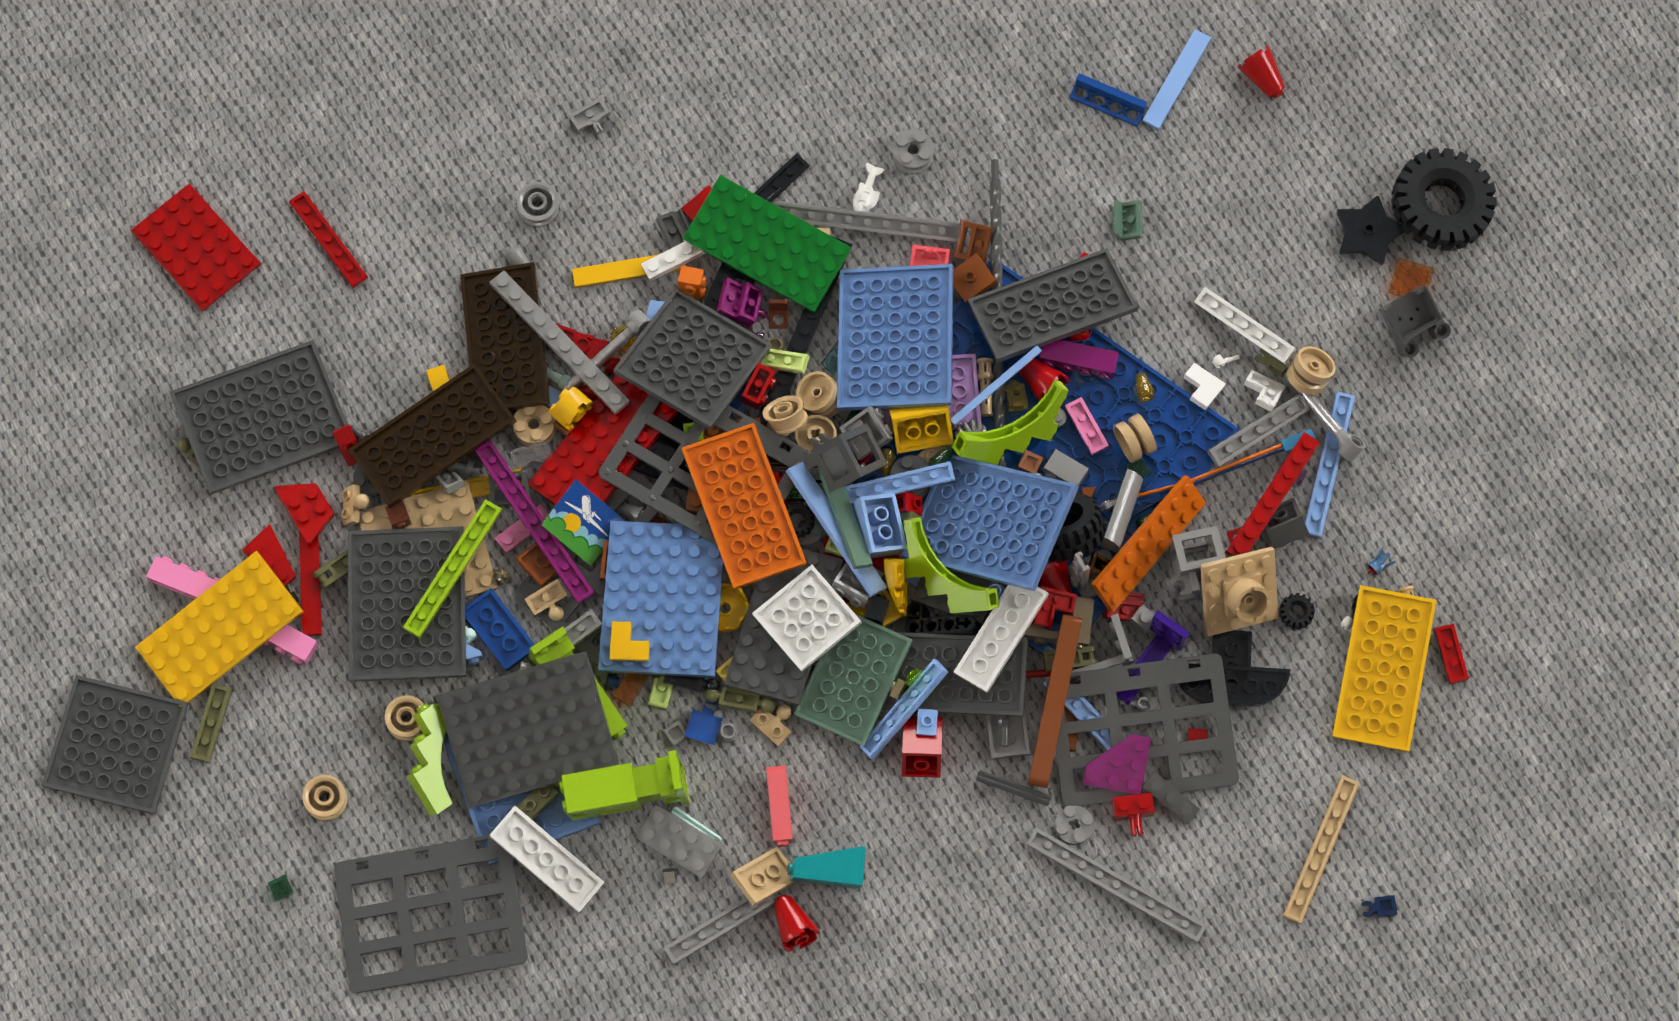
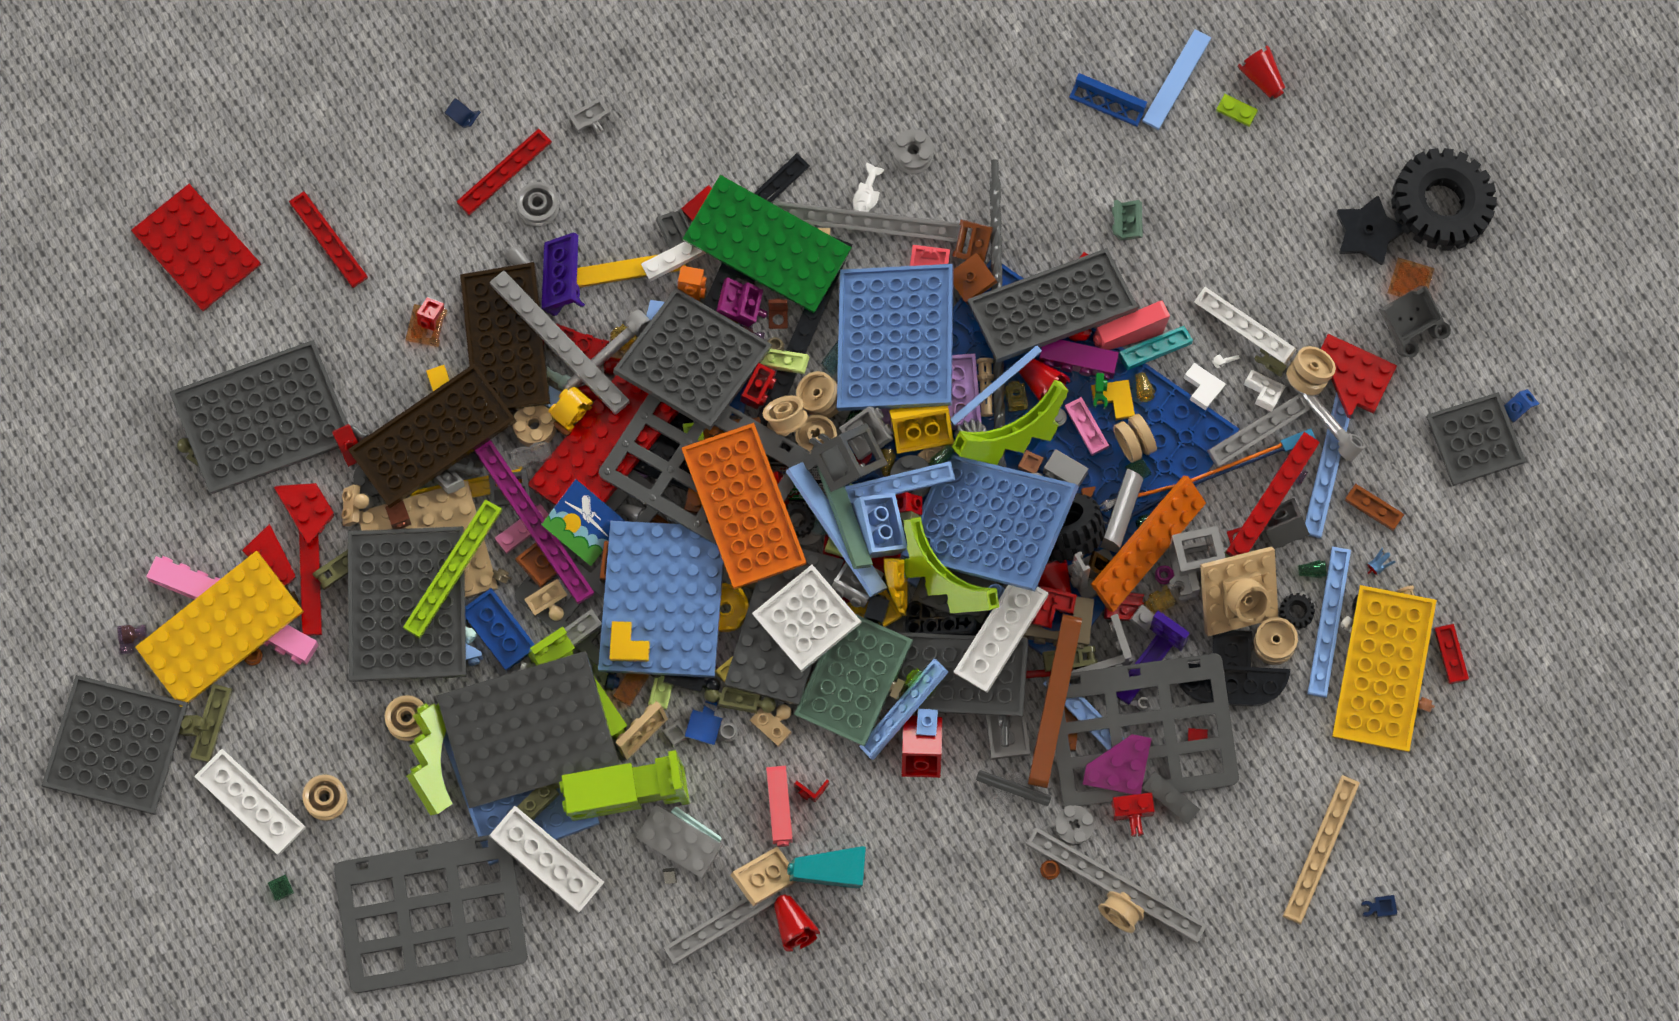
(128, 634): none -> piece
(192, 724): none -> olive plate
(250, 802): none -> white plate
(254, 658): none -> dark orange plate
(418, 334): none -> clear orange plate
(429, 313): none -> red bracket
(461, 114): none -> dark blue bracket
(503, 172): none -> red tile
(560, 274): none -> dark purple plate
(641, 730): none -> tan plate
(806, 793): none -> red bracket
(1050, 869): none -> dark orange plate
(1100, 386): none -> green plate
(1120, 395): none -> yellow tile
(1121, 911): none -> tan wheel
(1133, 327): none -> coral slope
(1155, 347): none -> teal plate
(1160, 600): none -> clear yellow brick
(1168, 570): none -> magenta plate
(1237, 110): none -> lime plate
(1270, 631): none -> tan wheel
(1314, 569): none -> clear green cone
(1329, 622): none -> light blue tile
(1358, 376): none -> red wing
(1374, 507): none -> dark orange plate
(1425, 704): none -> nougat plate
(1475, 439): none -> dark grey plate
(1520, 404): none -> blue bracket

